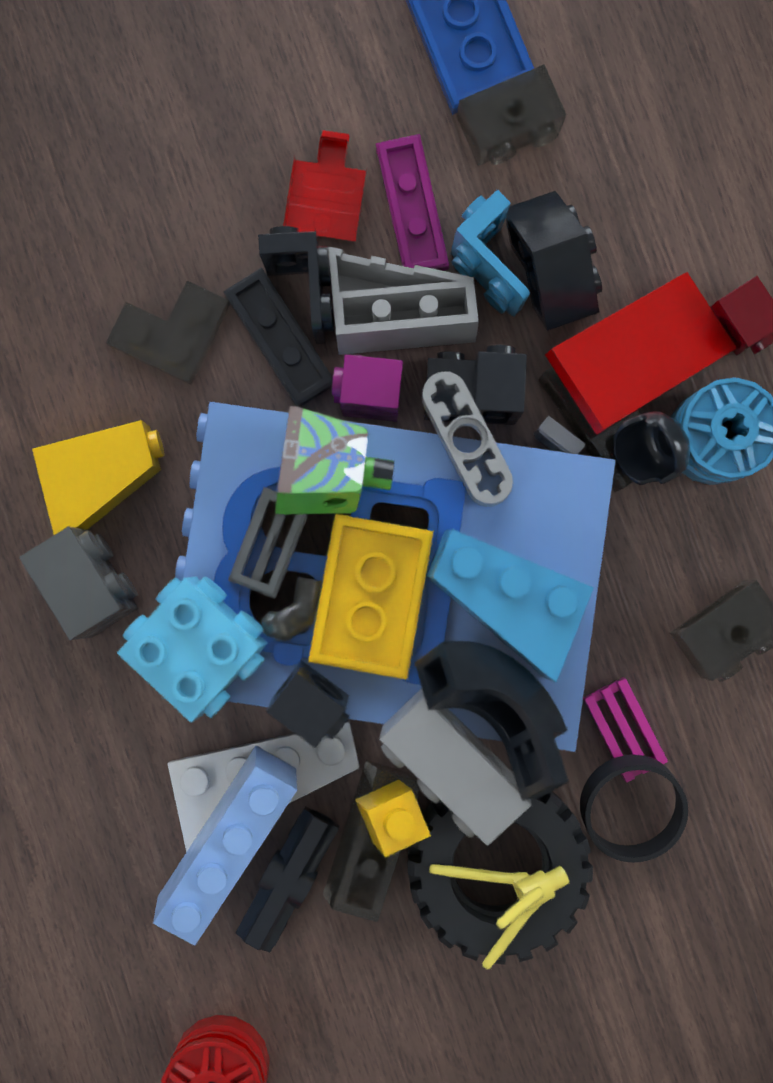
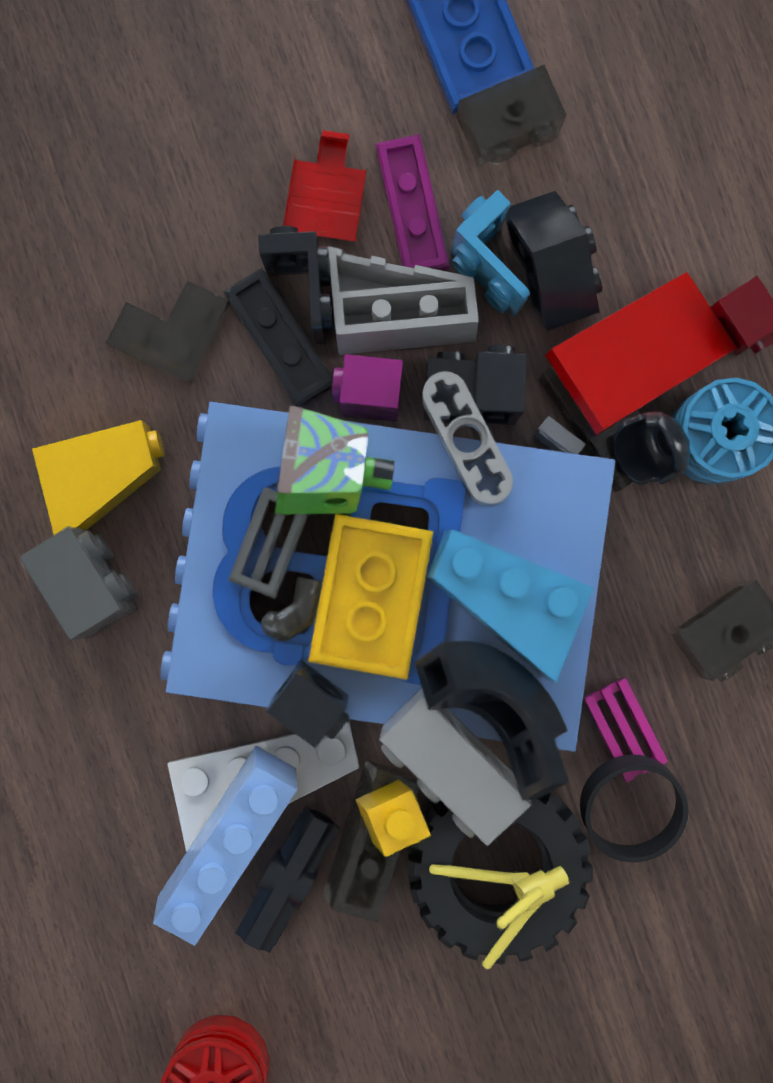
(193, 646): medium azure brick -> none

